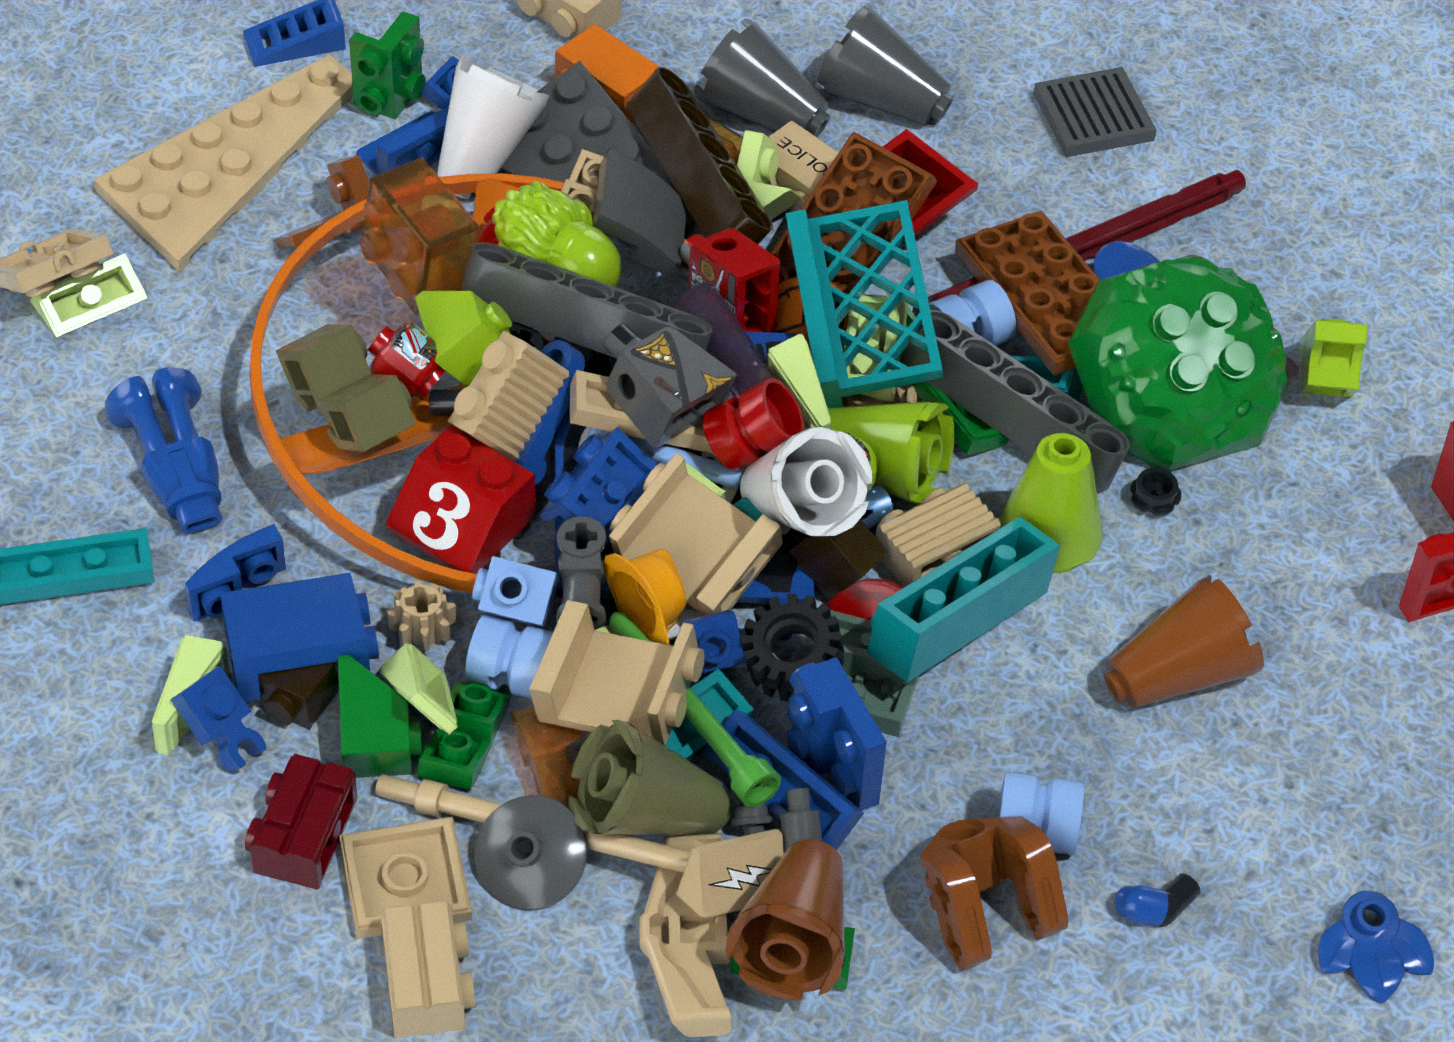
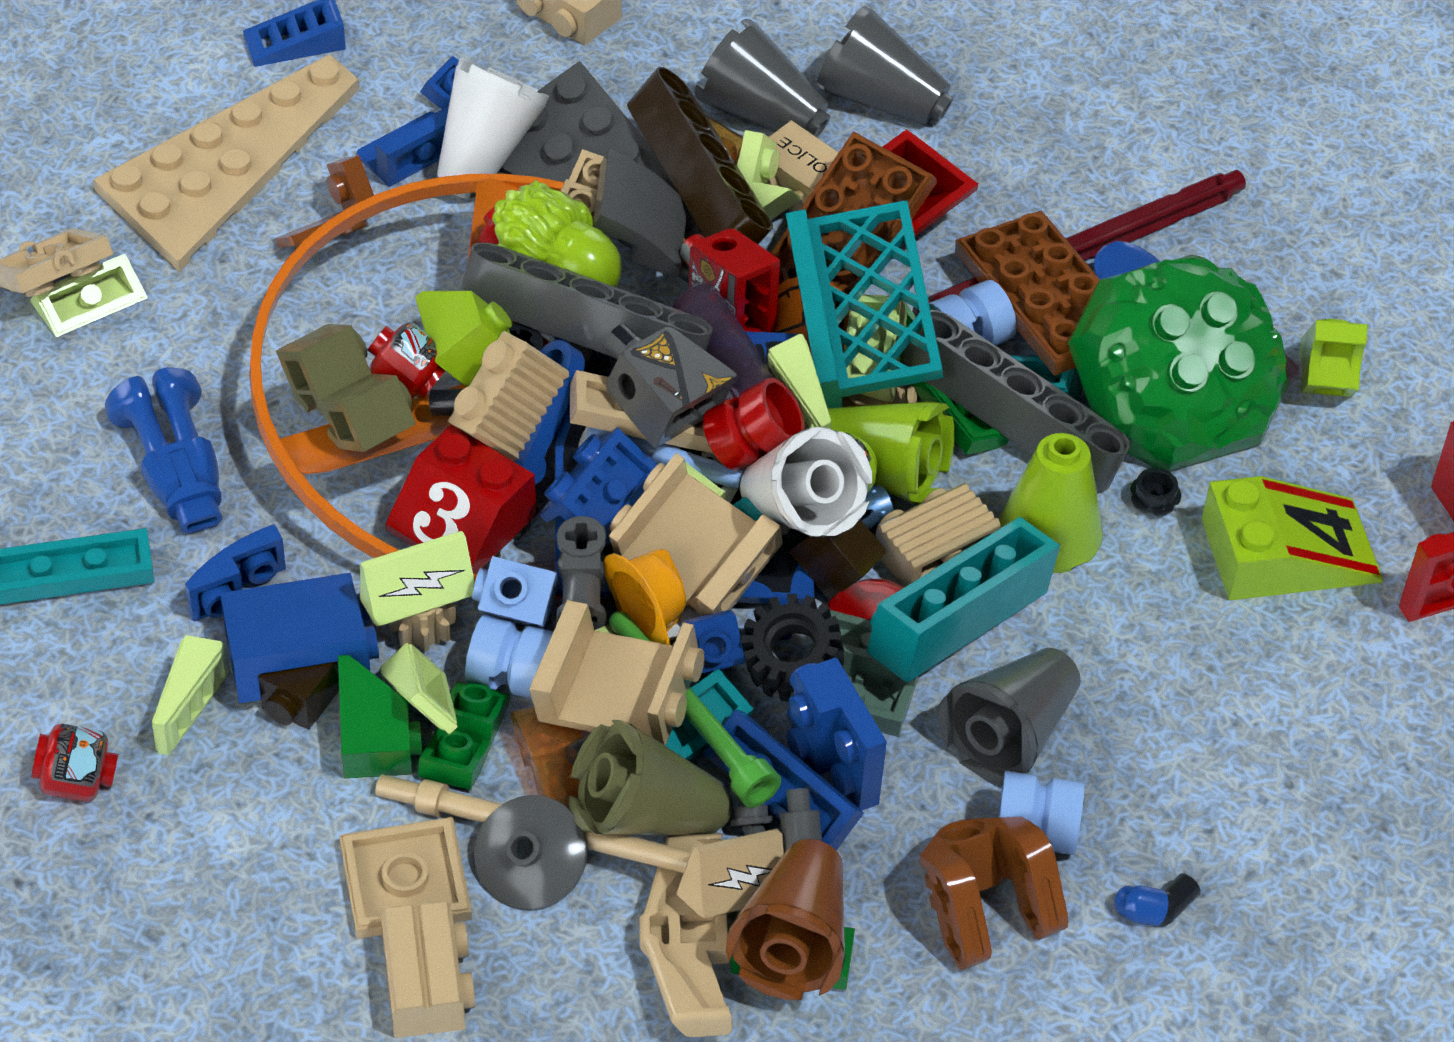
(74, 762): none -> head
(215, 712): blue plate -> none
(302, 821): dark red brick -> none
(388, 69): green bracket -> none
(416, 232): clear orange brick -> none
(416, 579): none -> yellowish green slope
(610, 61): orange brick -> none
(1009, 712): none -> dark grey cone
(1094, 112): dark grey tile -> none
(1186, 648): dark orange cone -> none
(1285, 538): none -> lime slope
(1374, 953): blue plate -> none

